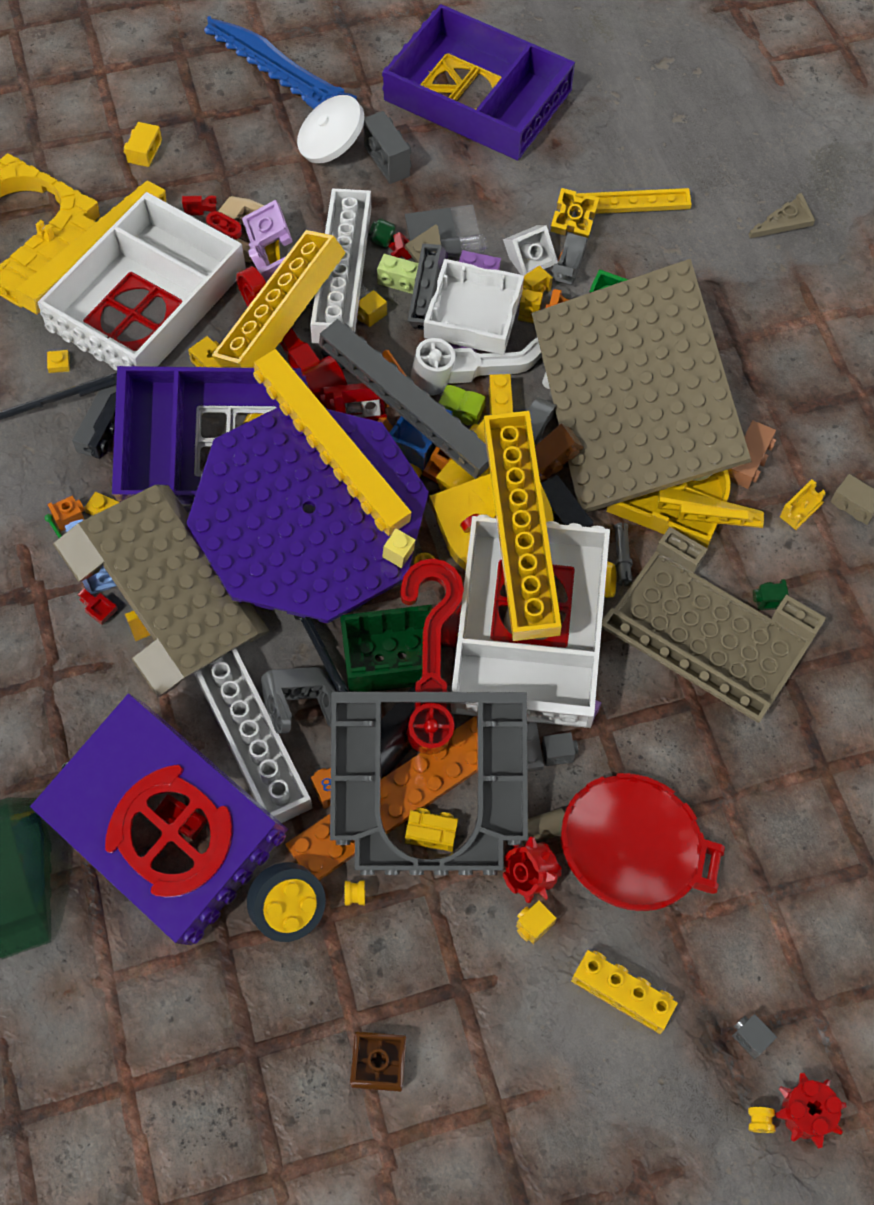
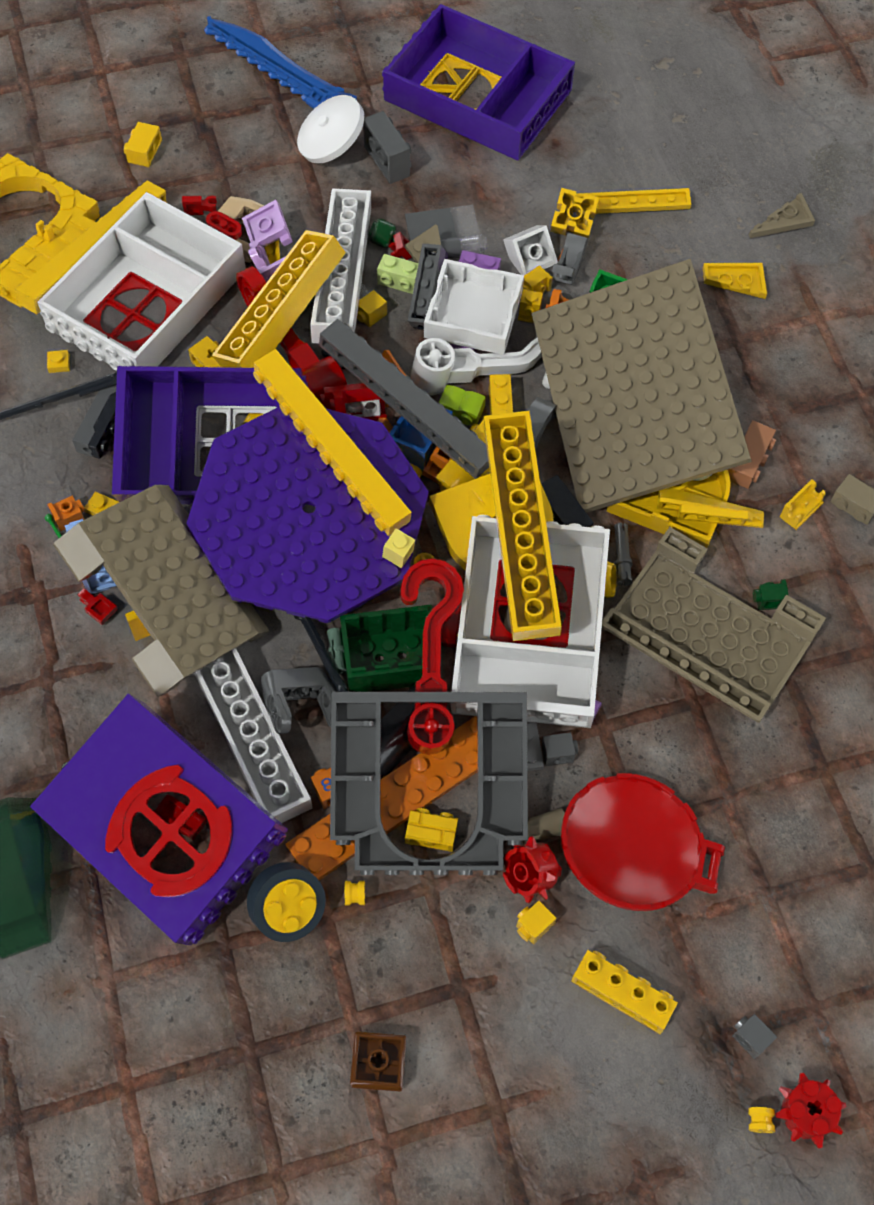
(336, 649): none -> sand green pin
(466, 524): red tile -> none
(556, 451): reddish brown brick -> none
(737, 277): none -> yellow wing

